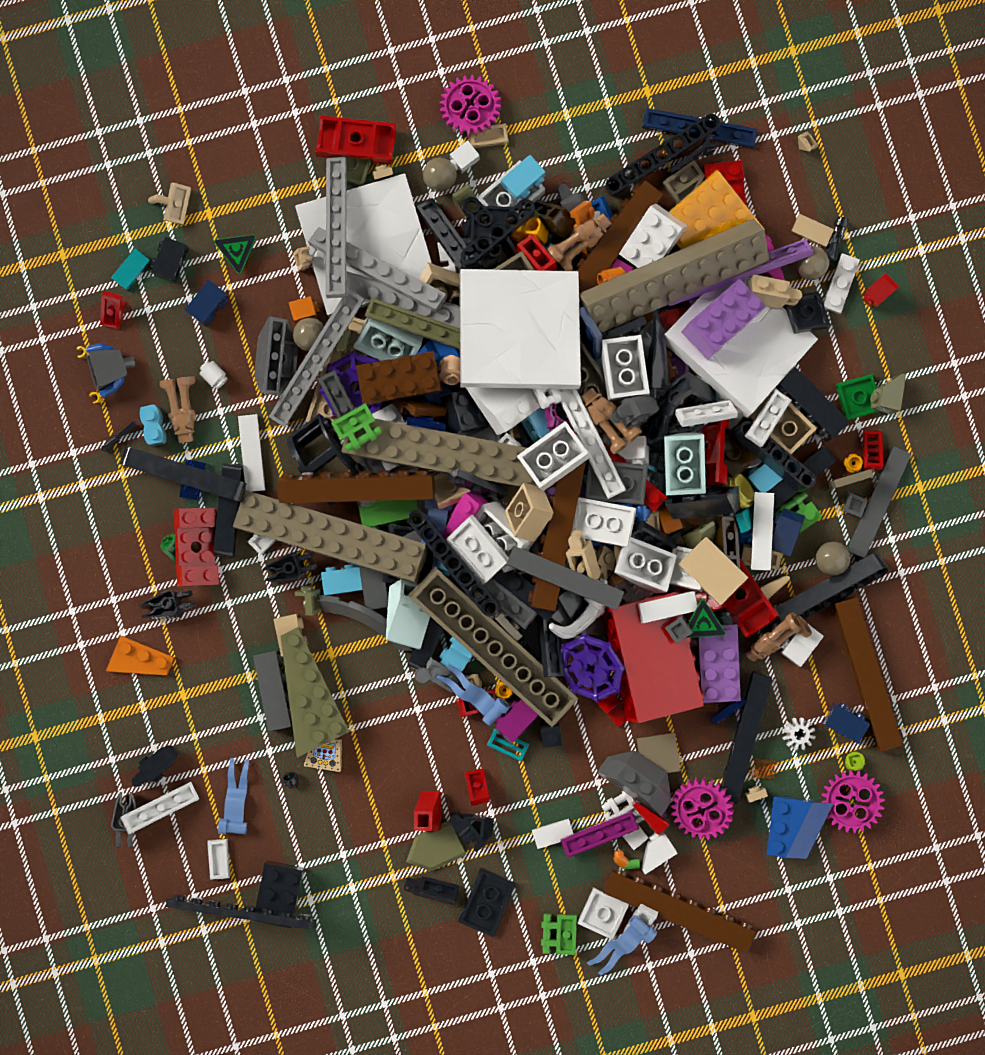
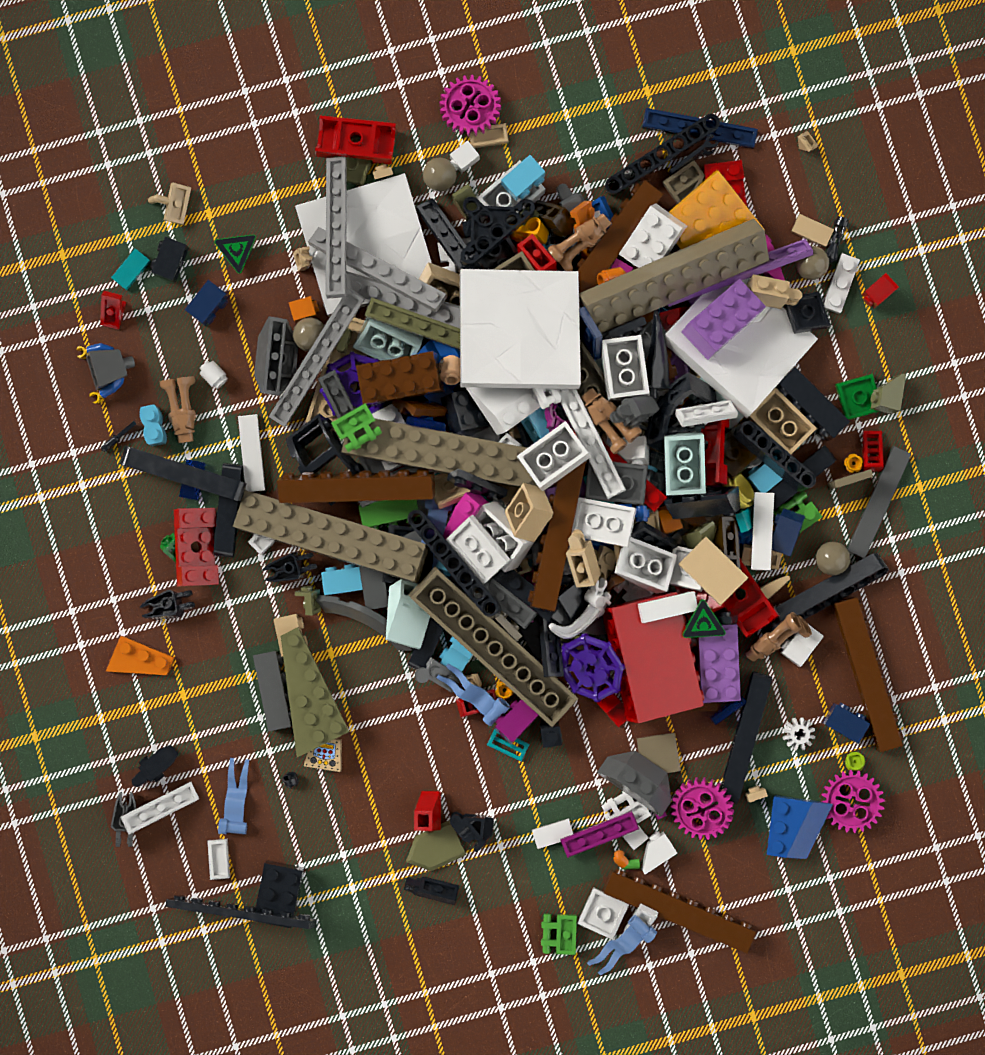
(477, 787): red slope -> none
(487, 902): black tile -> none
(565, 578): dark grey tile -> none
(656, 822): red slope -> none
(679, 630): dark grey plate -> none
(764, 768): clear orange tile -> none
(768, 418): white tile -> none
(855, 505): dark grey plate -> none

